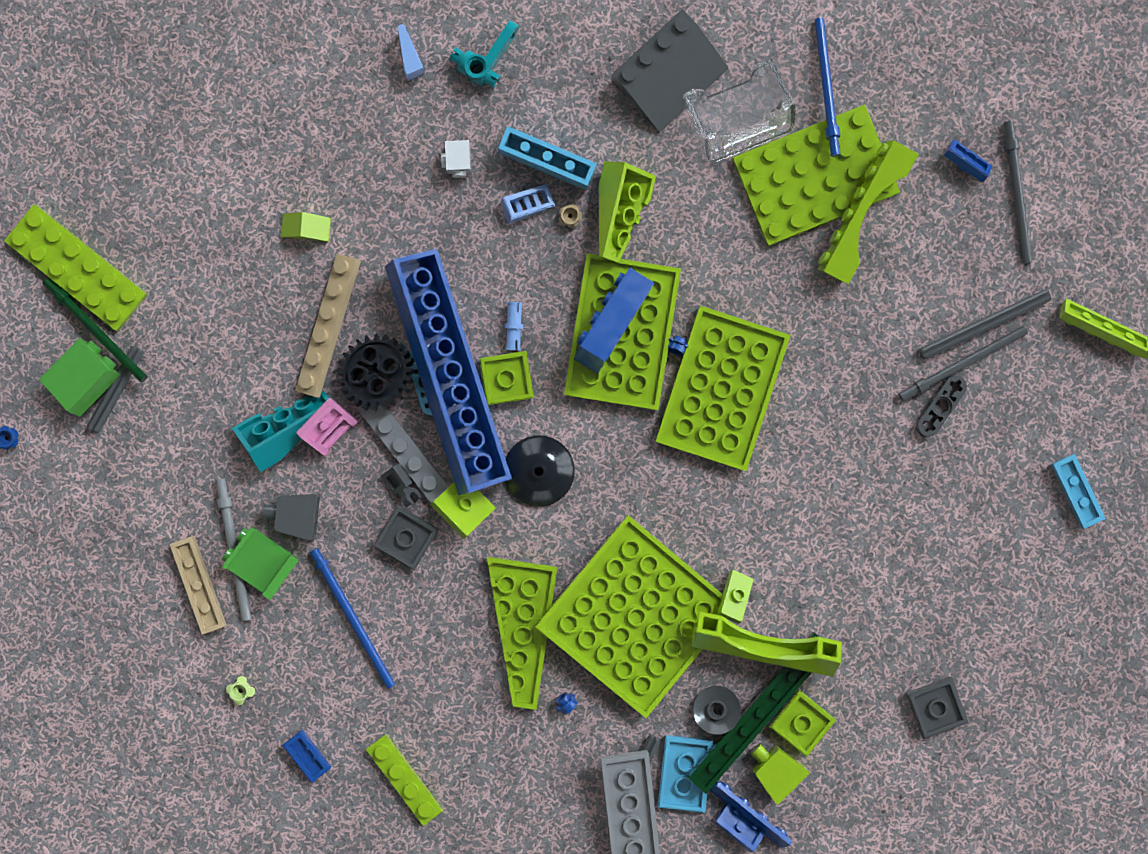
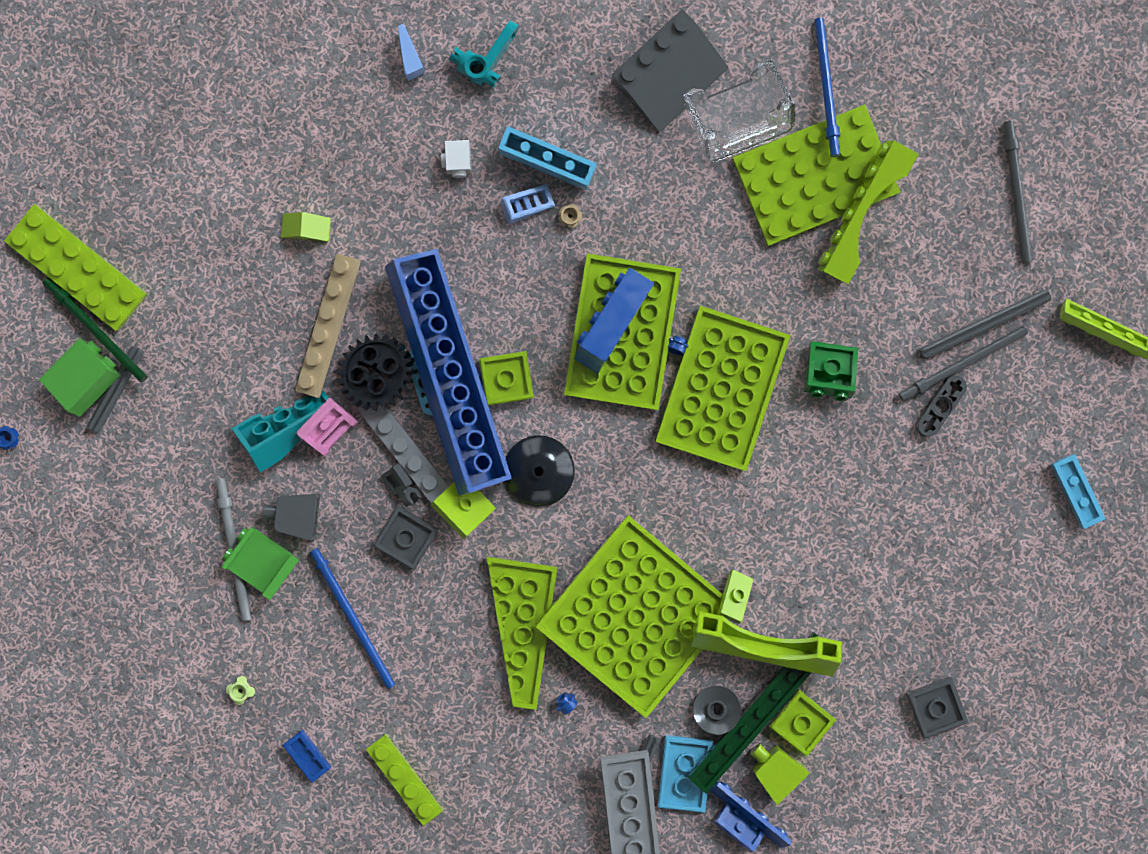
(198, 585): tan plate -> none
(514, 326): light blue pin -> none
(621, 198): lime wedge -> none
(831, 371): none -> green plate
(968, 161): blue plate -> none

